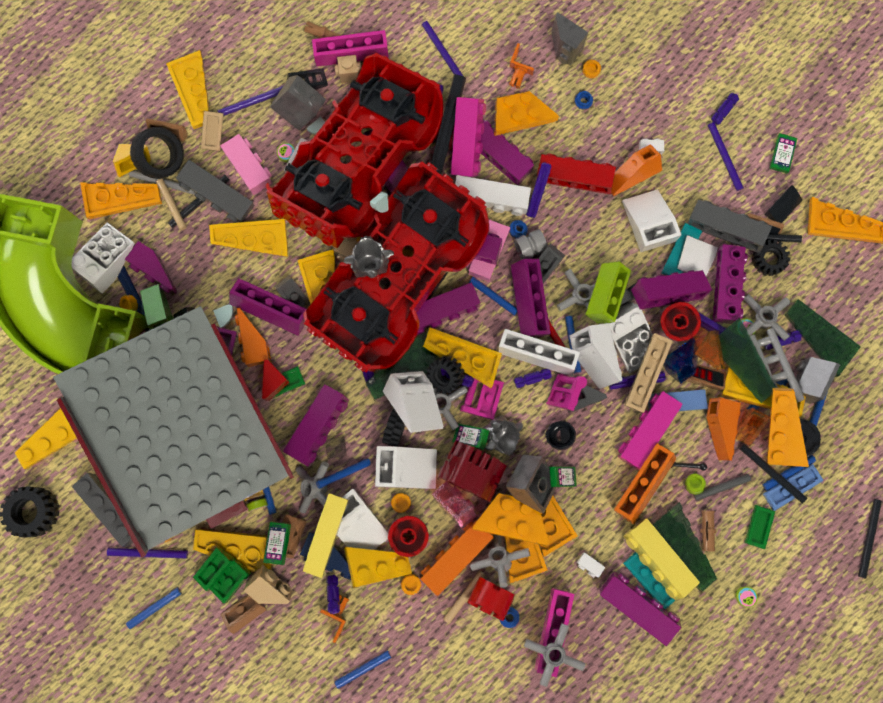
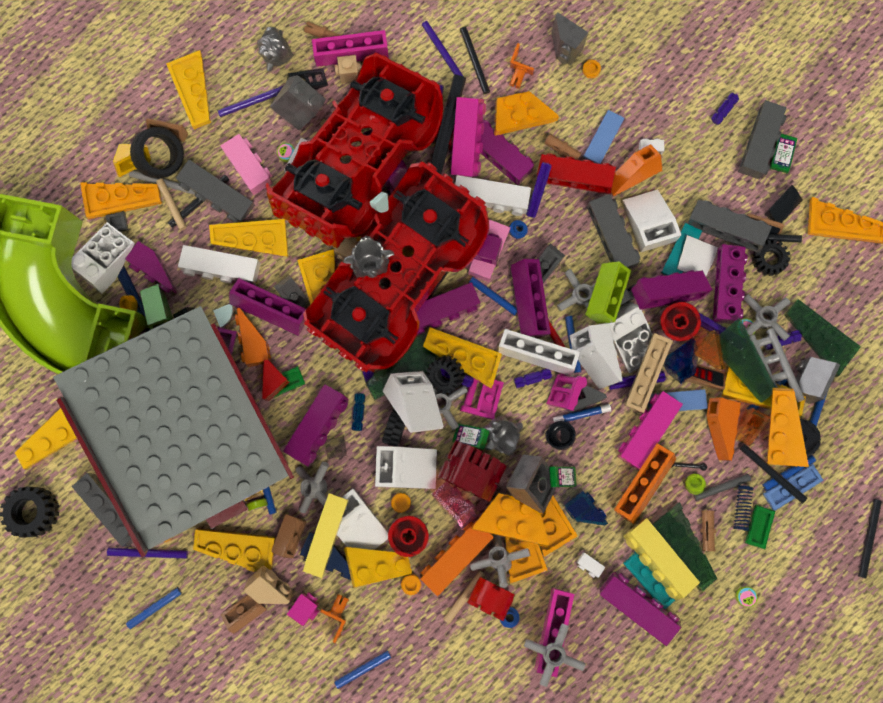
(118, 221): none -> dark grey tile
(212, 131): tan tile -> none
(218, 265): none -> white brick
(222, 575): green slope -> none
(274, 48): none -> flat silver hair
(277, 543): tile -> none
(304, 608): none -> dark pink brick
(316, 125): light aqua tile -> none
(333, 594): dark purple axle -> none
(343, 473): blue bar -> none
(358, 412): none -> axle
(474, 59): none -> black bar
(530, 245): light grey wheel -> none
(562, 147): none -> medium nougat pin
(583, 413): none -> blue bar
(583, 510): none -> clear blue slope
(586, 95): blue plate -> none
(603, 137): none -> medium blue tile
(612, 231): none -> dark grey brick
(725, 156): dark purple bar -> none
(740, 527): none -> dark blue piece
(762, 140): none -> dark grey brick

